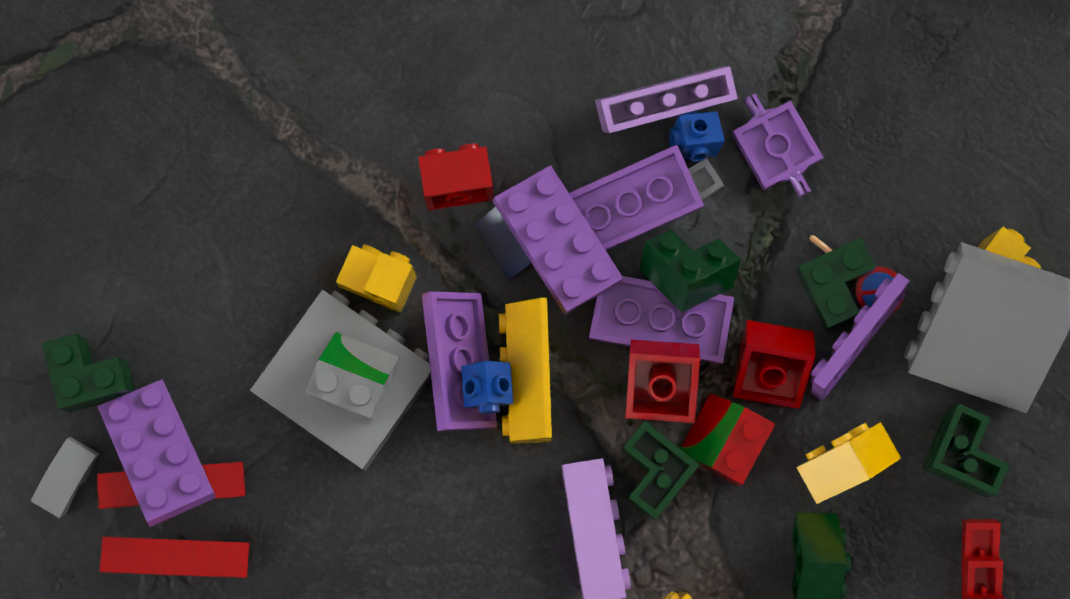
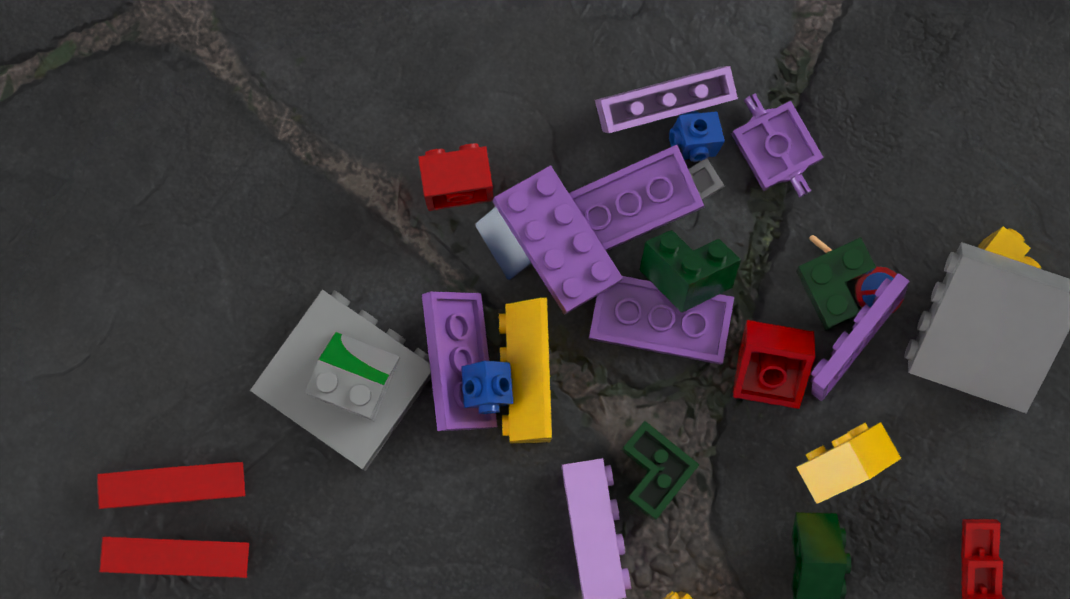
(64, 476): light grey slope -> none
(77, 380): dark green brick -> none
(156, 453): medium lavender plate -> none
(378, 276): yellow brick -> none
(662, 381): red brick -> none
(727, 439): red slope -> none
(956, 453): dark green brick -> none

